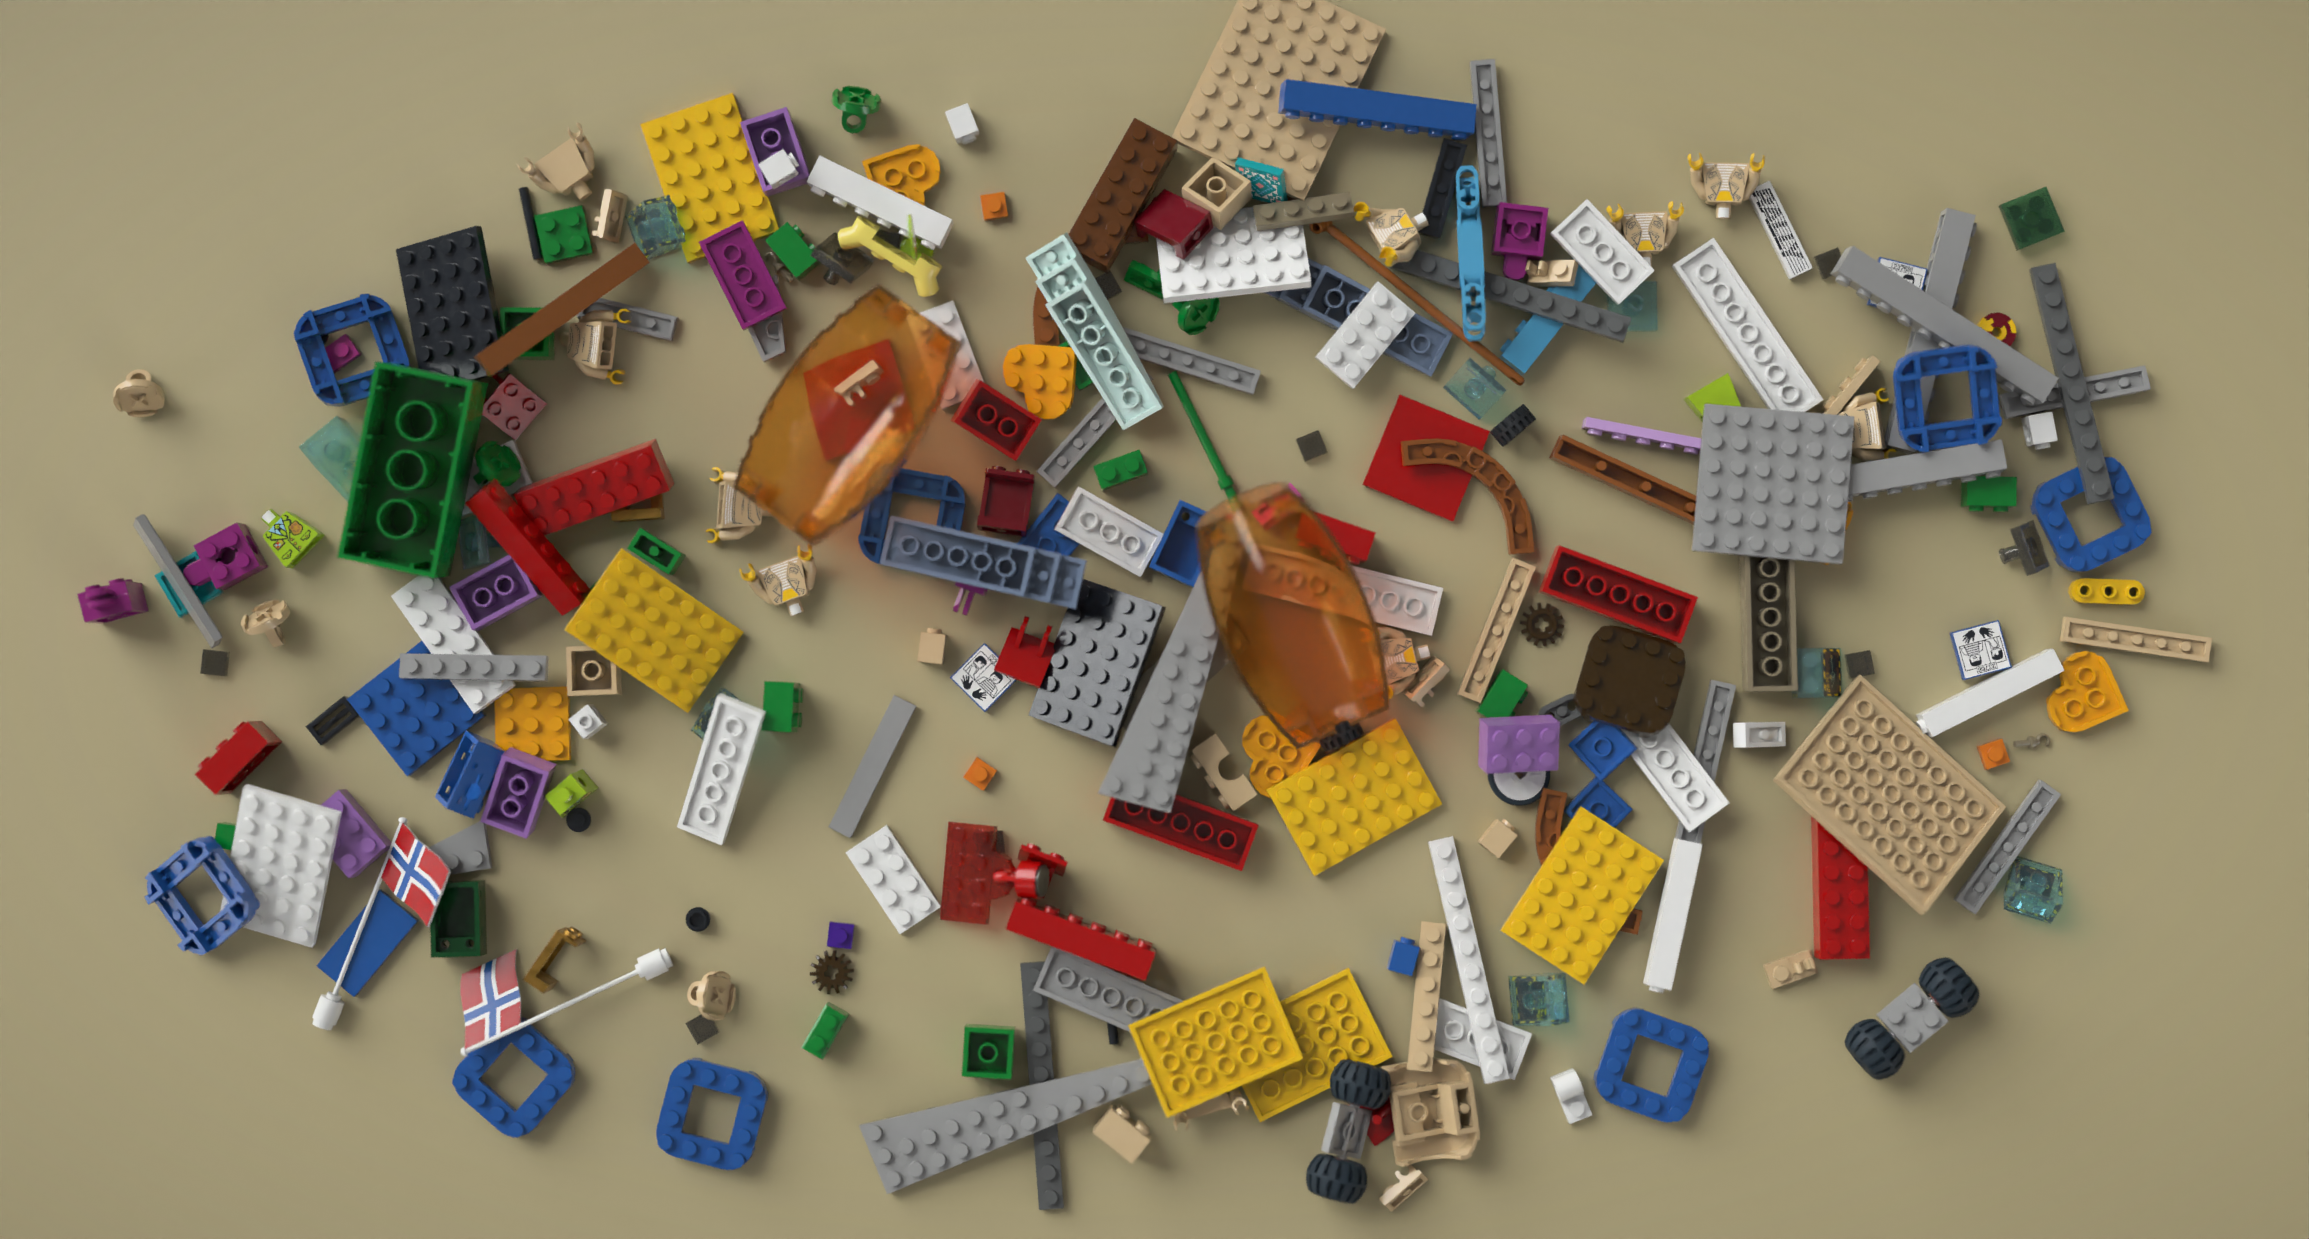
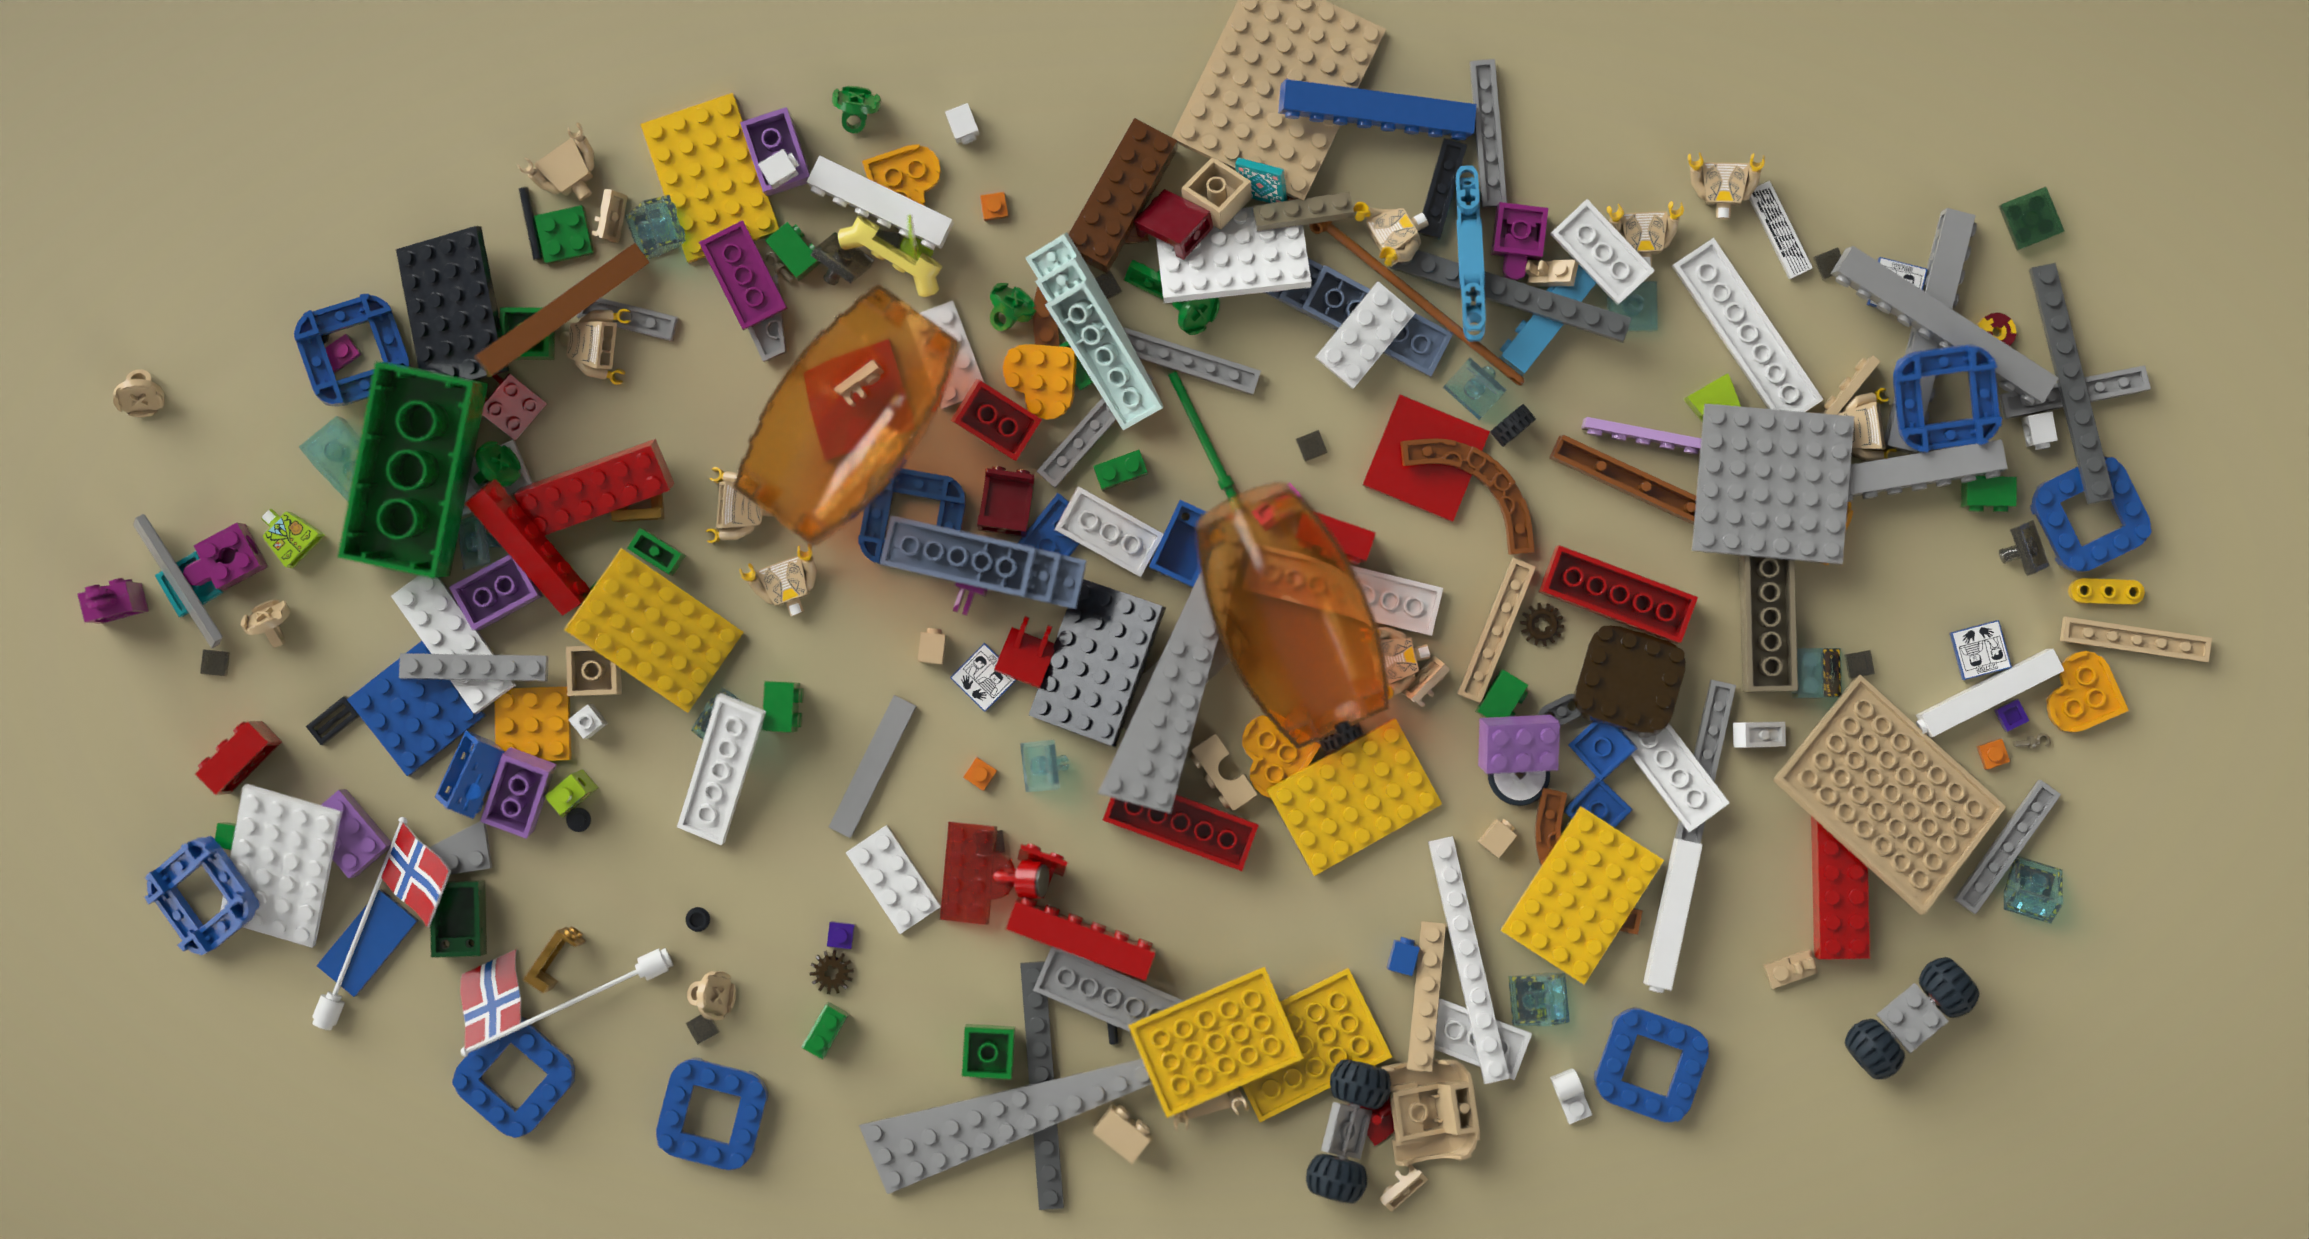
(1012, 303): none -> green tile
(1041, 765): none -> clear light blue tile
(2011, 715): none -> dark purple plate

